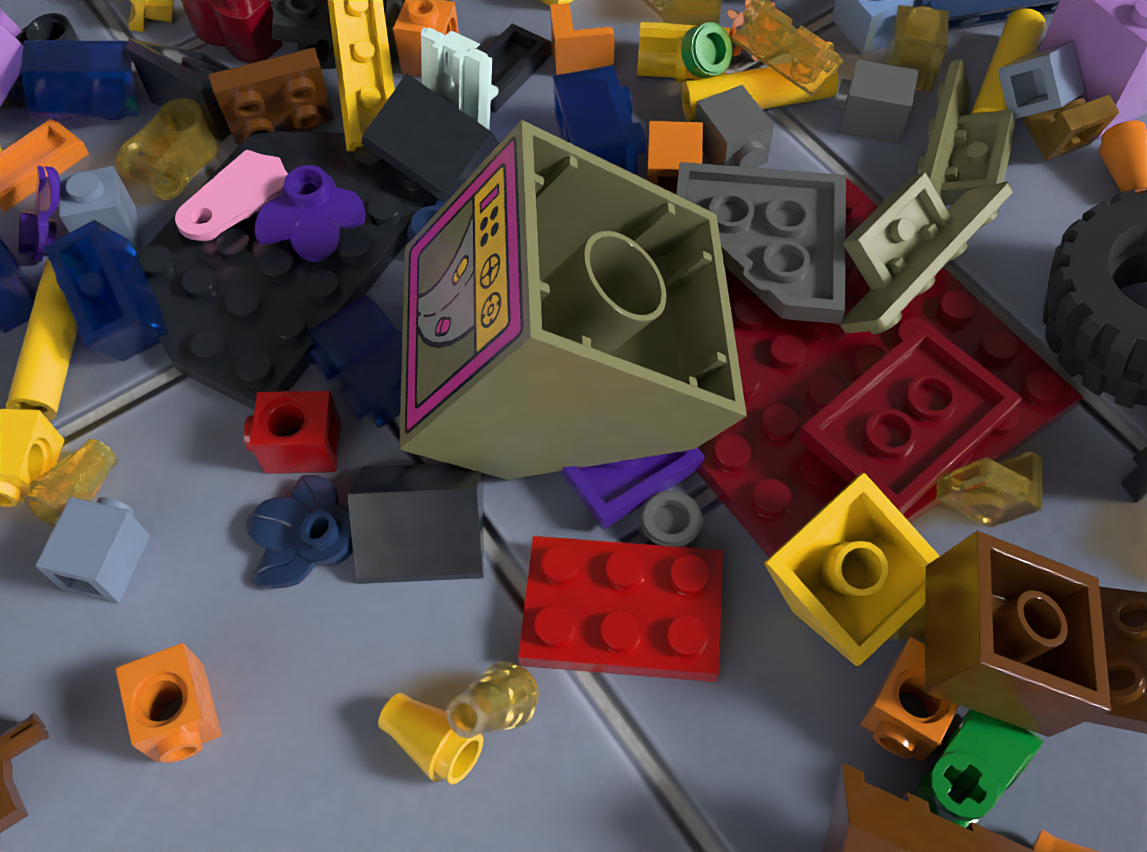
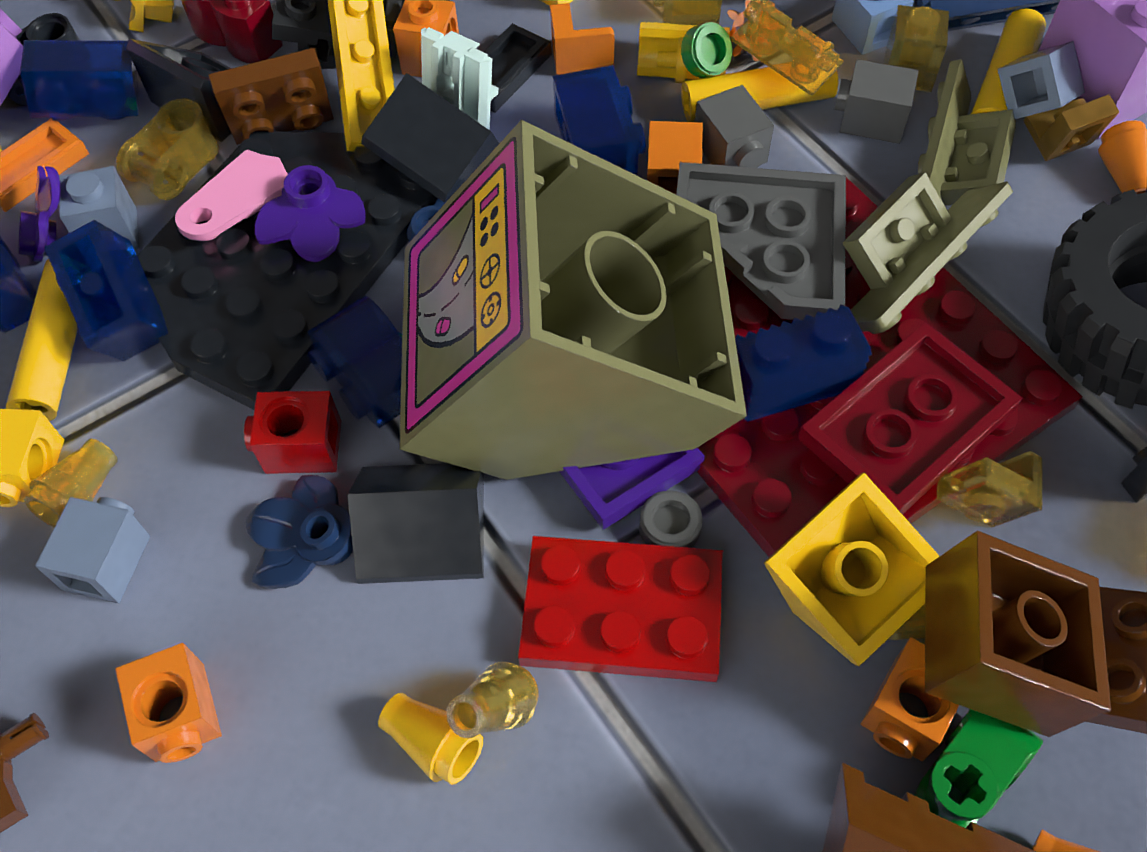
(800, 361): none -> clear blue brick

